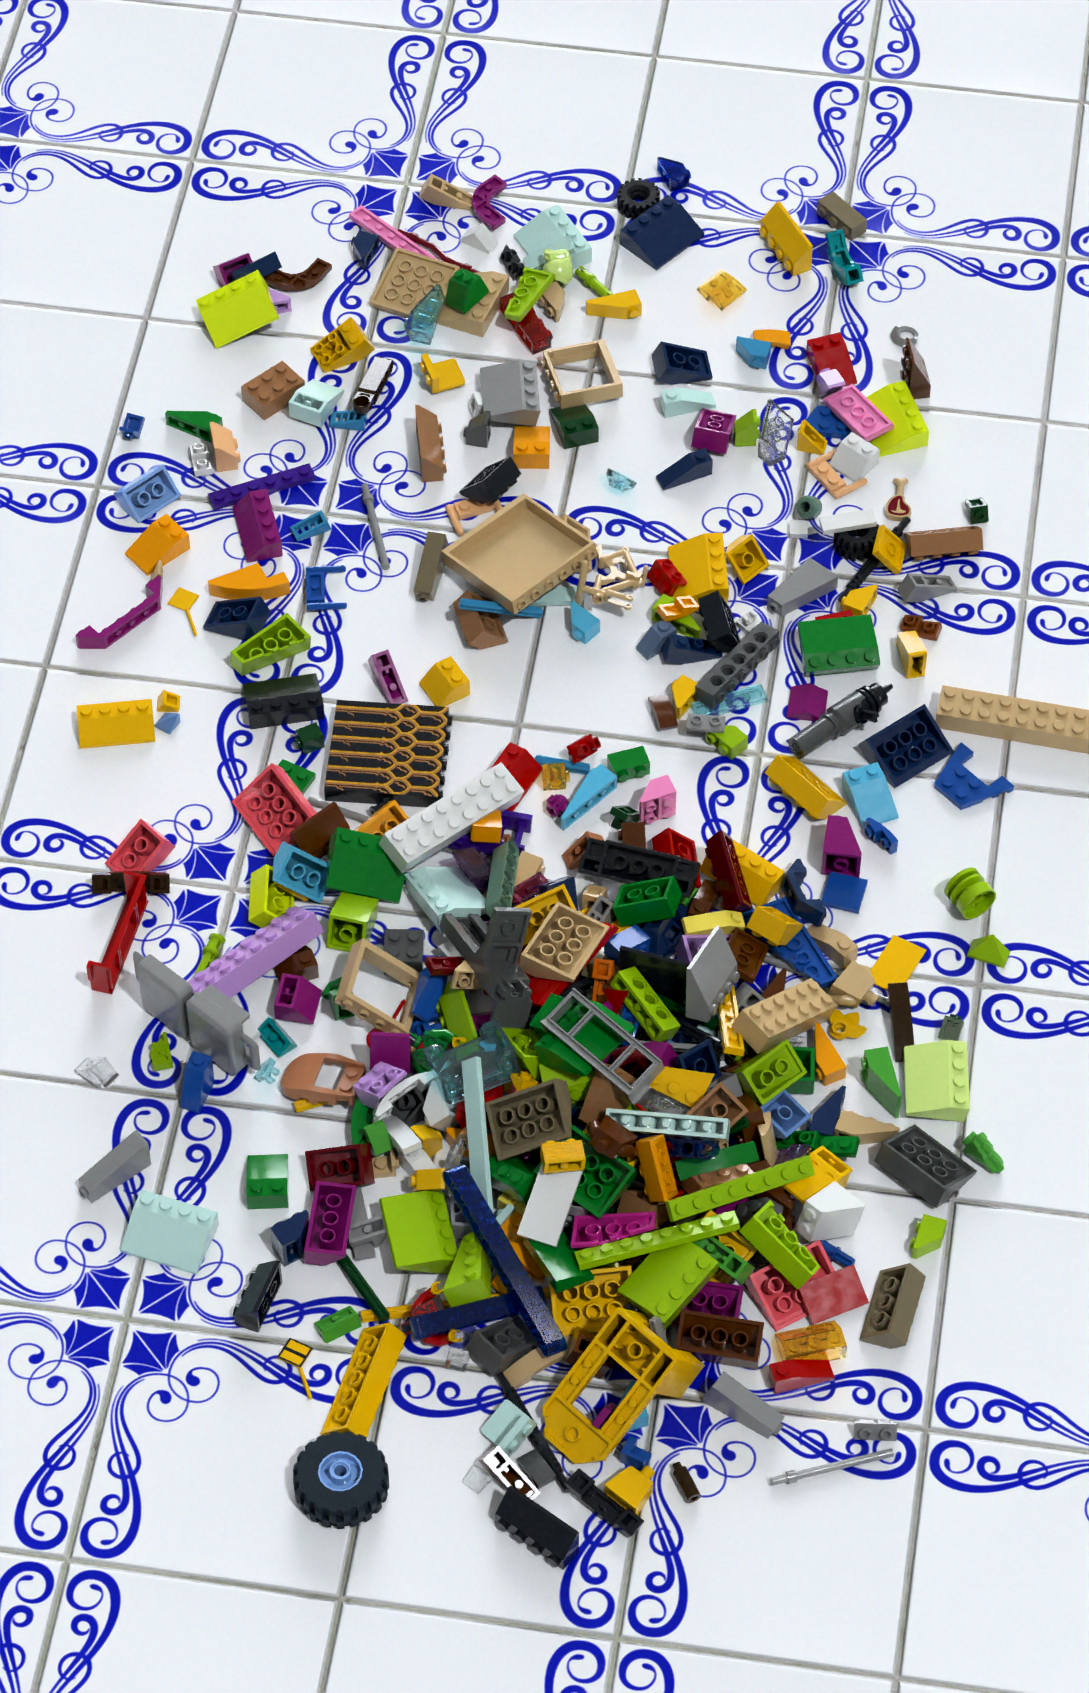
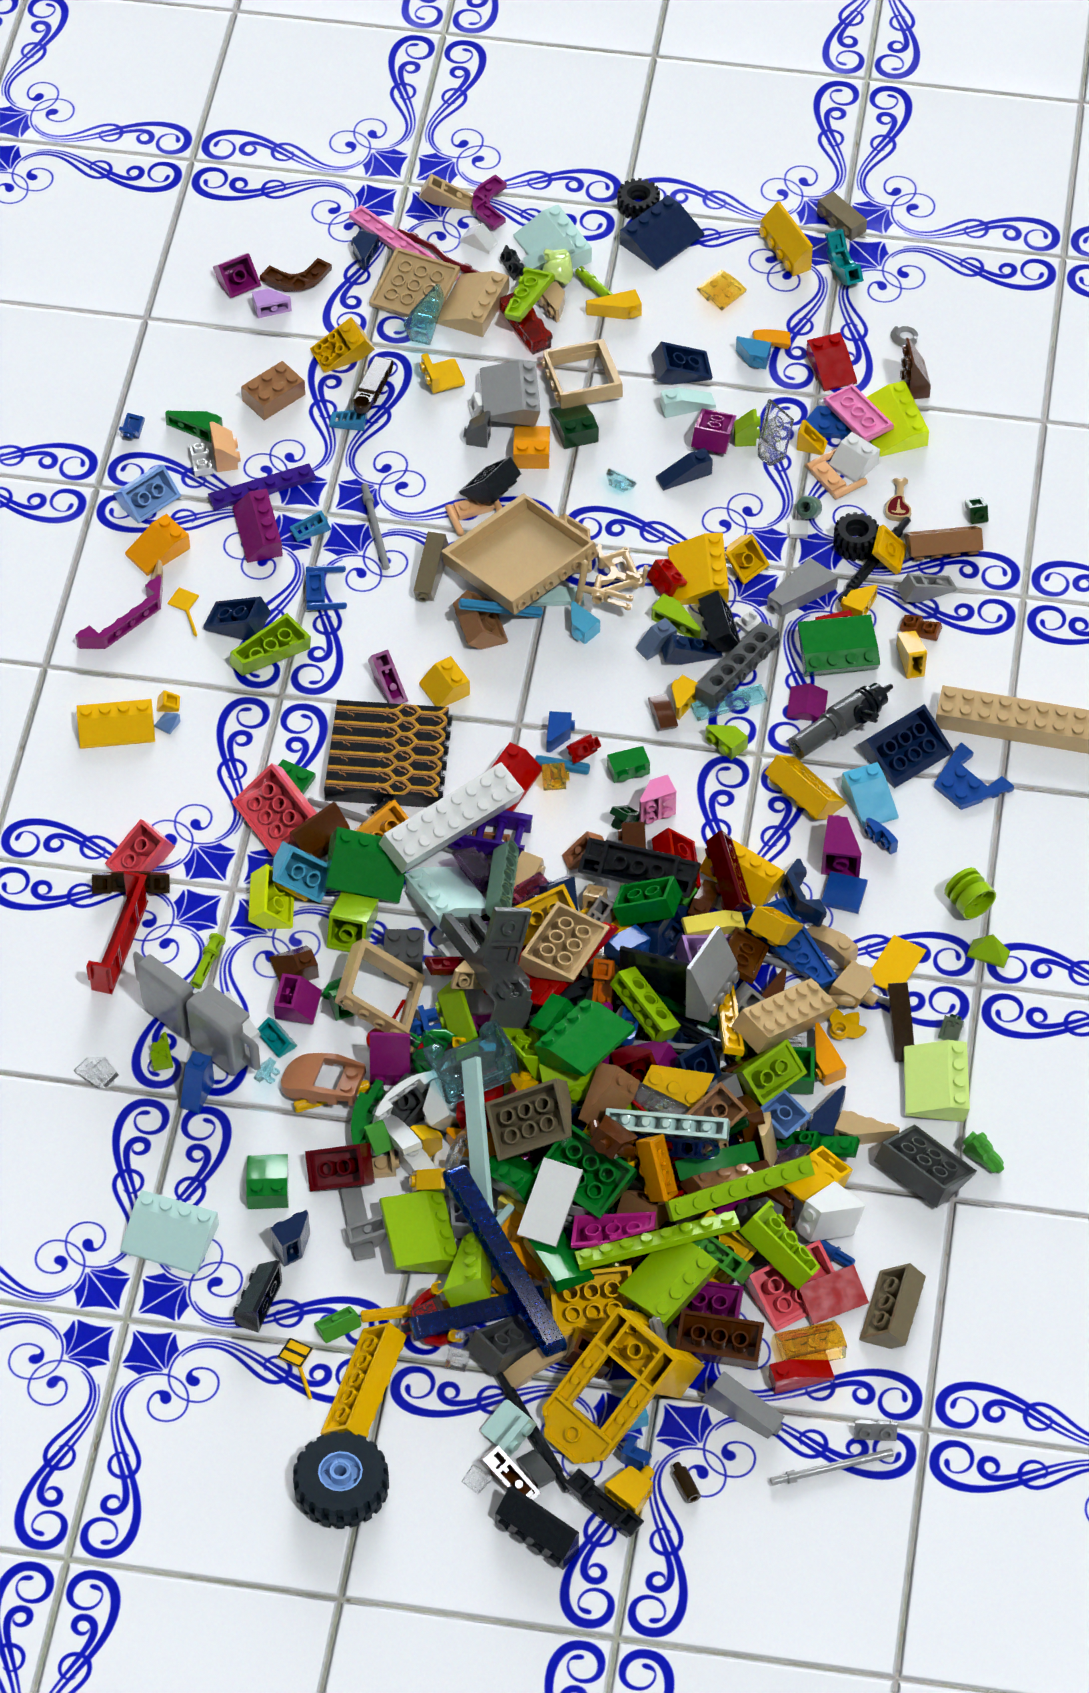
(116, 1167): light grey slope -> none
(237, 309): neon yellow slope -> none
(249, 583): light orange slope -> none
(259, 953): lavender brick -> none
(265, 265): dark blue slope -> none
(283, 701): black slope -> none
(309, 738): dark green brick -> none
(314, 402): light aqua slope -> none
(329, 1223): magenta slope -> none
(364, 1288): dark green axle -> none
(378, 1083): lavender slope -> none
(427, 994): blue slope -> none
(430, 445): medium nougat slope -> none
(465, 290): green slope -> none
(487, 829): light orange slope -> none
(556, 805): magenta gear -> none
(559, 729): none -> blue slope
(562, 1156): yellow brick -> none
(593, 789): medium azure slope -> none
(604, 1415): magenta tile -> none
(616, 998): red piece -> none
(641, 1085): light grey piece -> none
(673, 173): clear blue slope -> none
(680, 608): light orange slope -> none
(705, 723): light grey bracket -> none
(829, 382): lavender slope -> none
(847, 521): white tile -> none
(881, 1078): bright green slope -> none
(929, 1235): lime slope -> none

